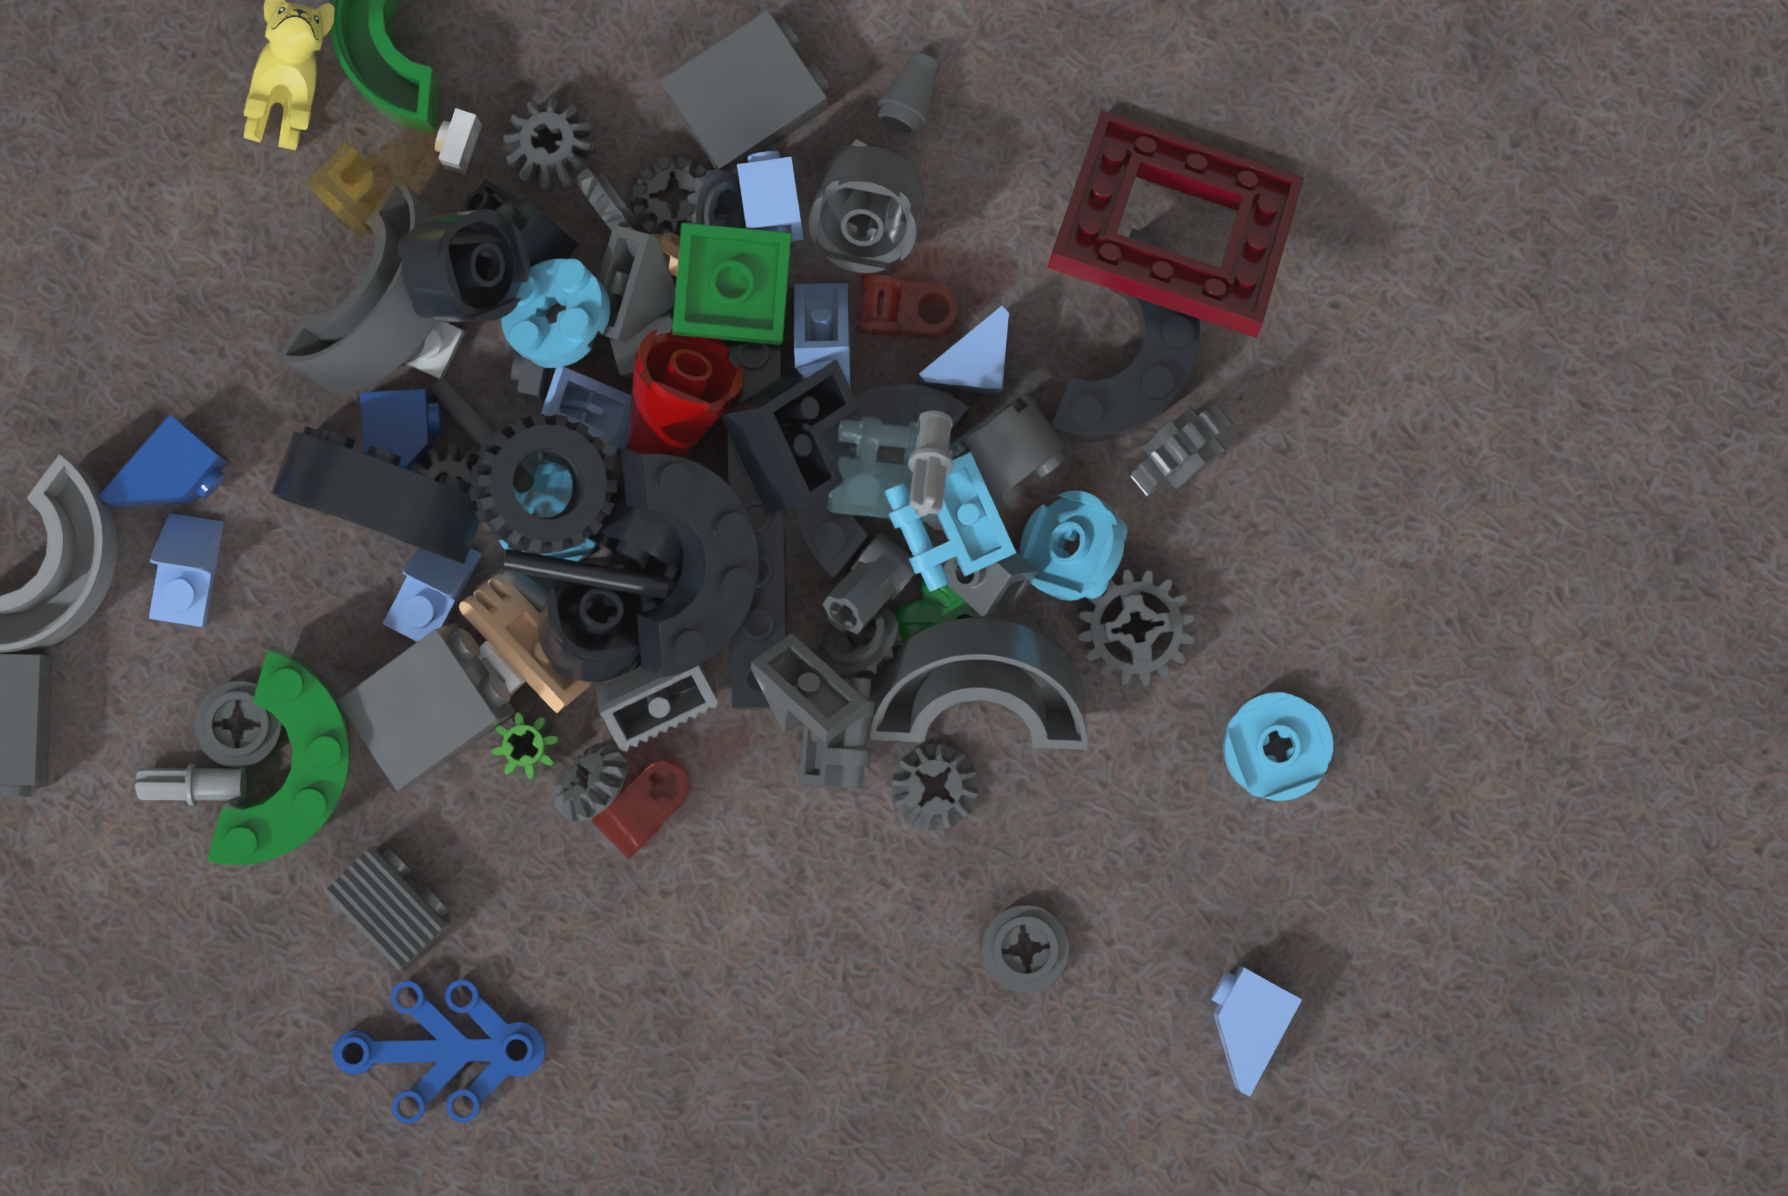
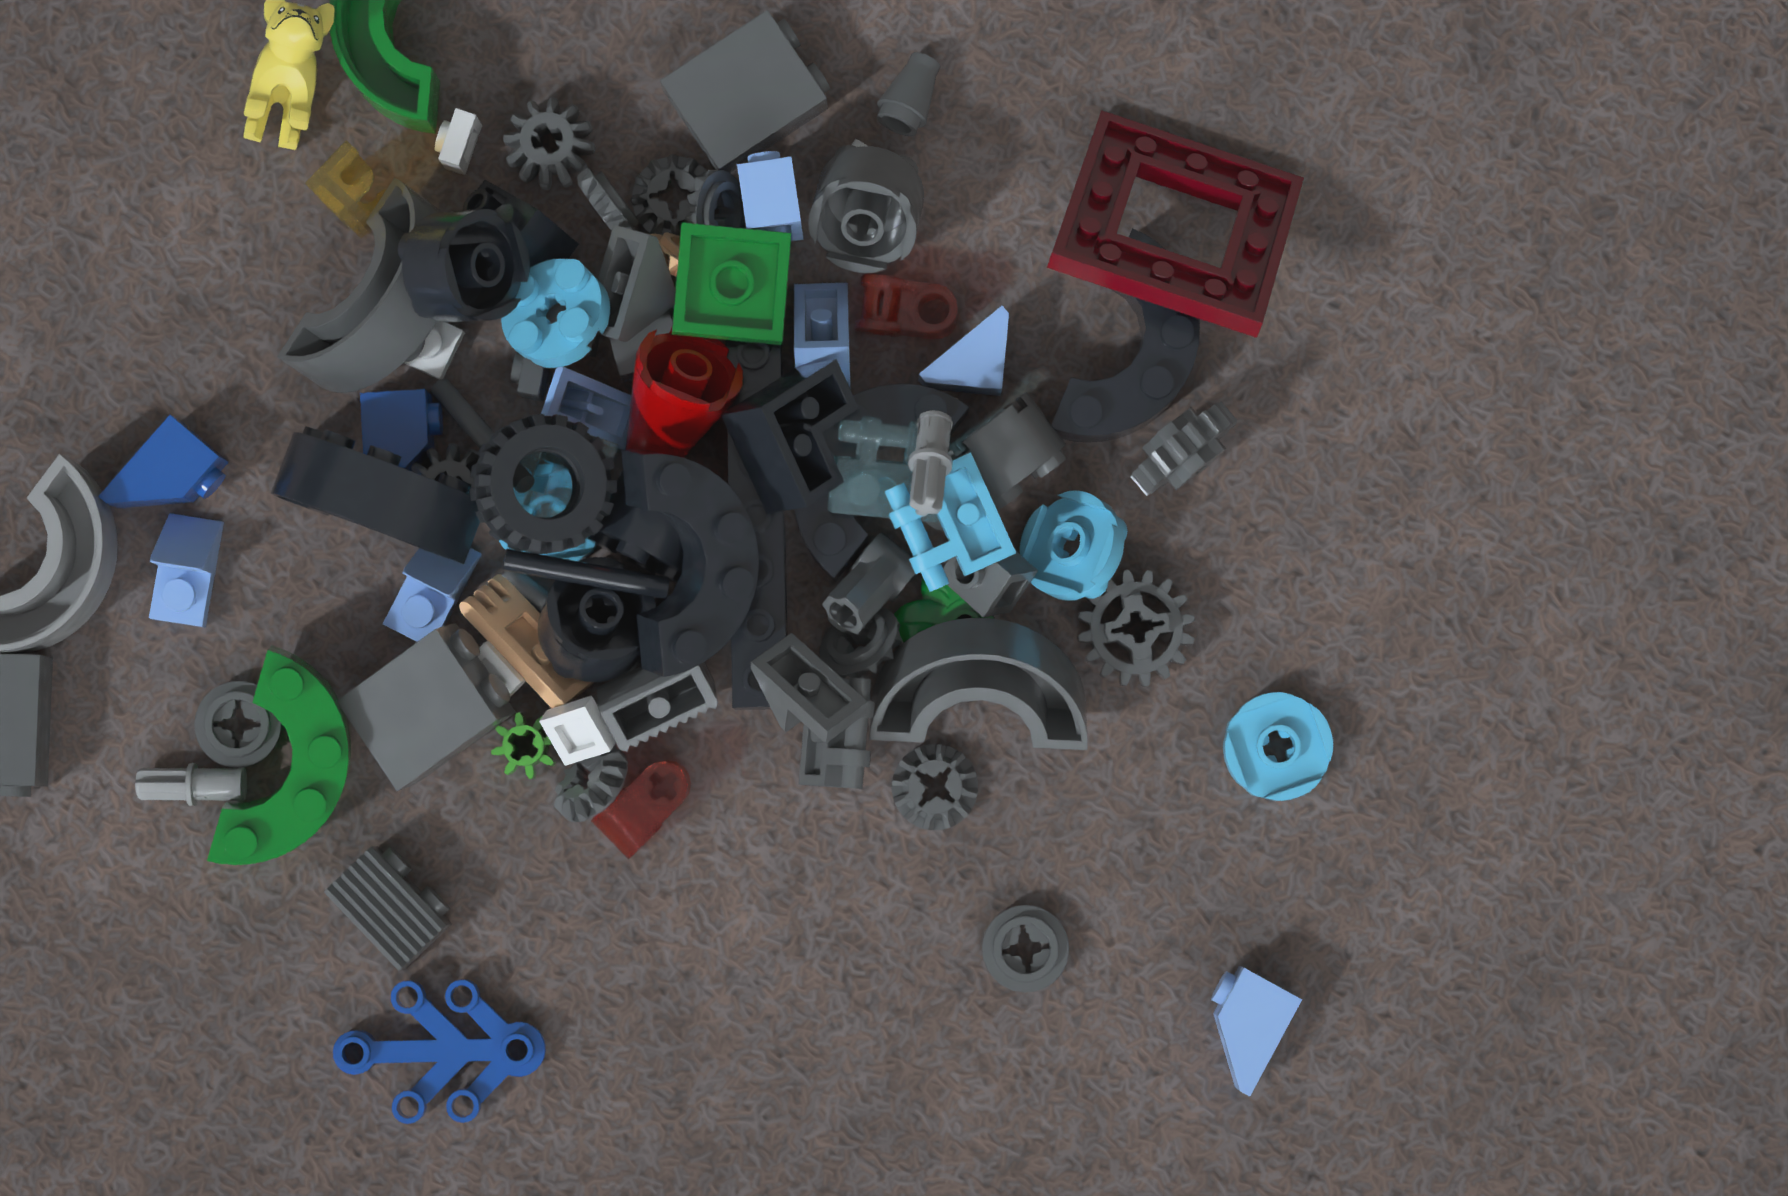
(577, 730): none -> white plate

